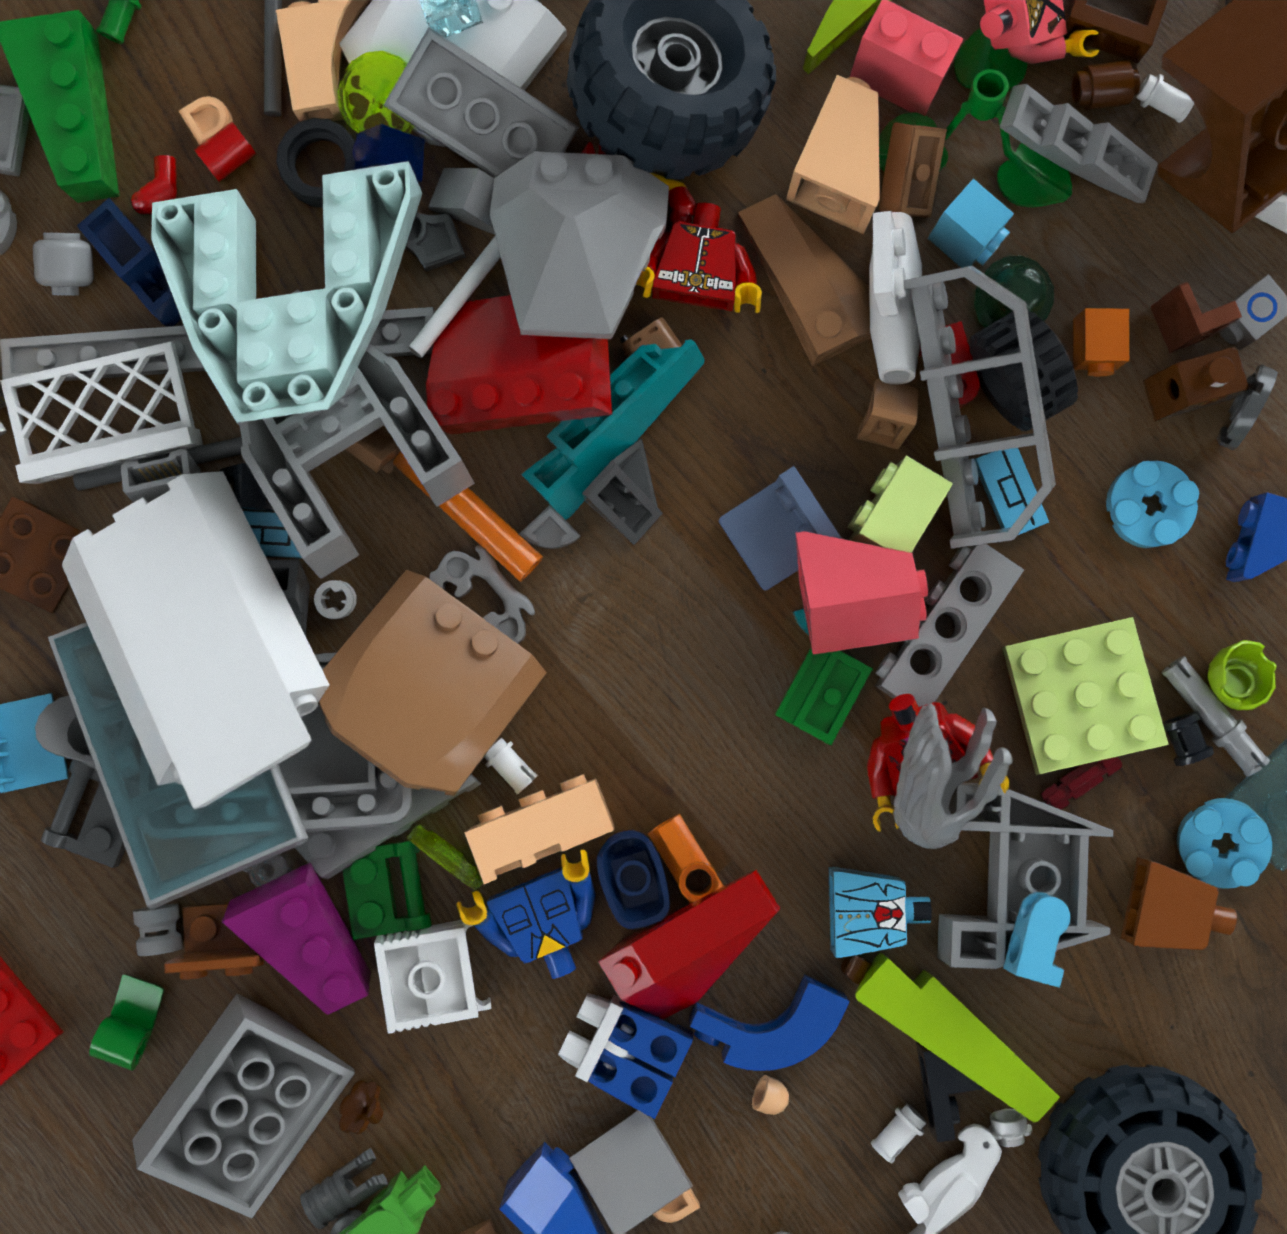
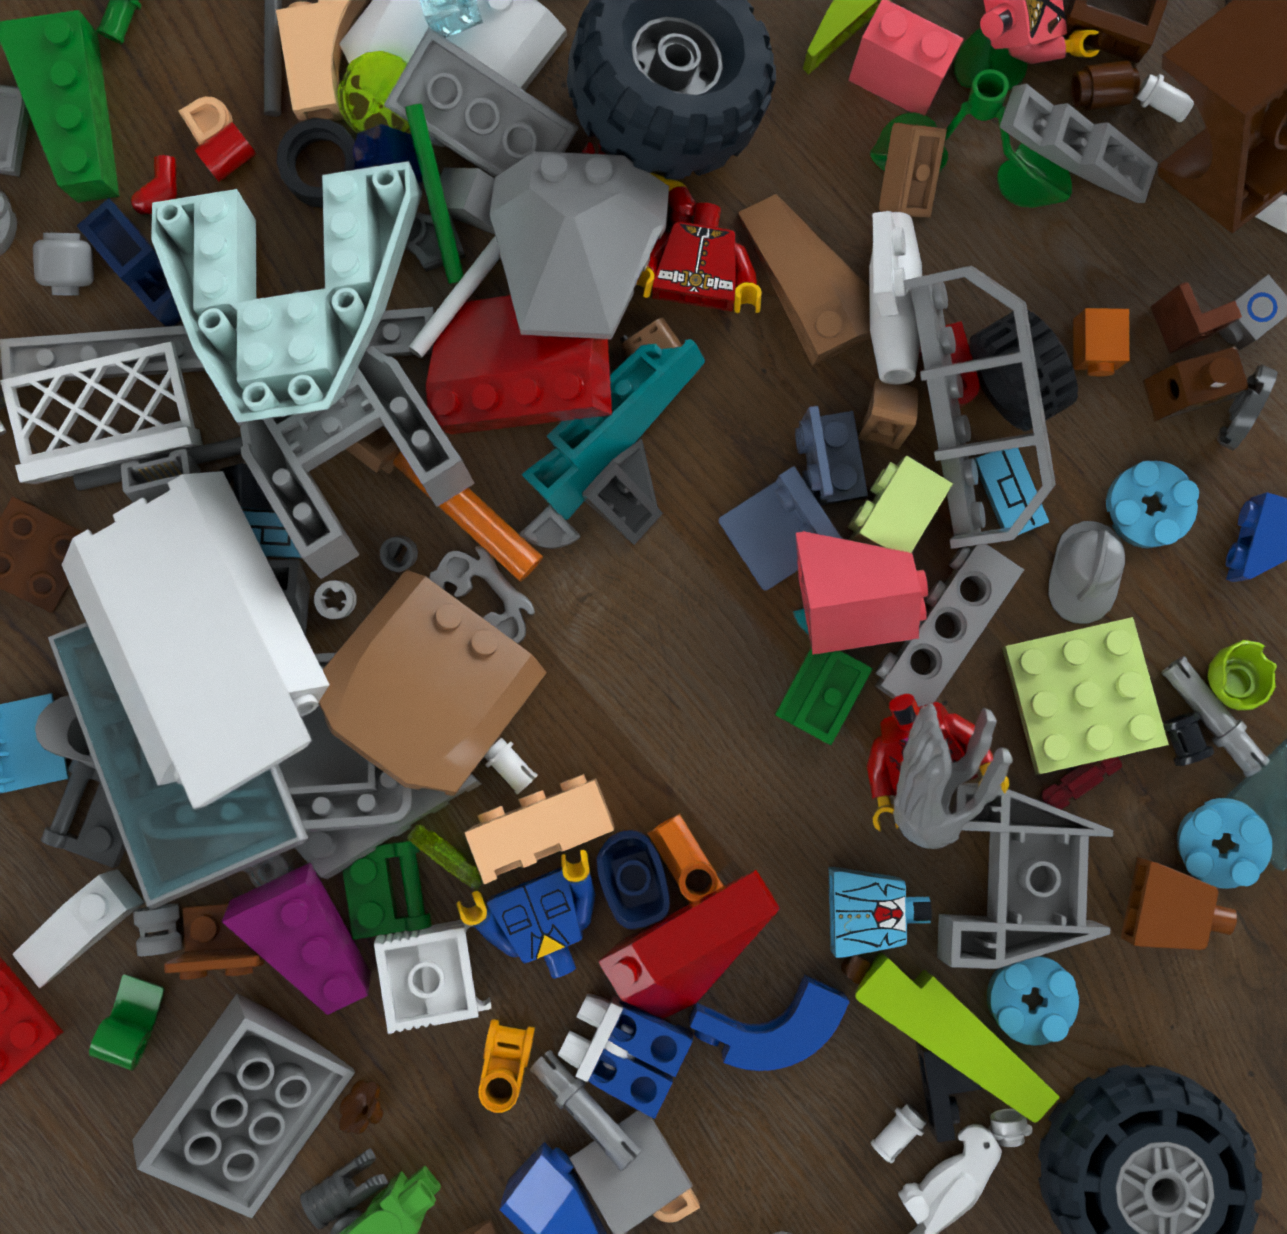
(77, 926): none -> white slope
(391, 549): none -> dark grey hinge
(434, 192): none -> green bar
(505, 1057): none -> light orange piece
(585, 1110): none -> light grey pin
(770, 1096): light nougat hinge -> none
(832, 456): none -> sand blue bracket
(841, 157): light nougat slope -> none
(971, 226): medium azure brick -> none
(1022, 278): clear green hat -> none
(1036, 938): medium azure leg -> none
(1050, 1019): none -> medium azure plate
(1086, 572): none -> light grey piece

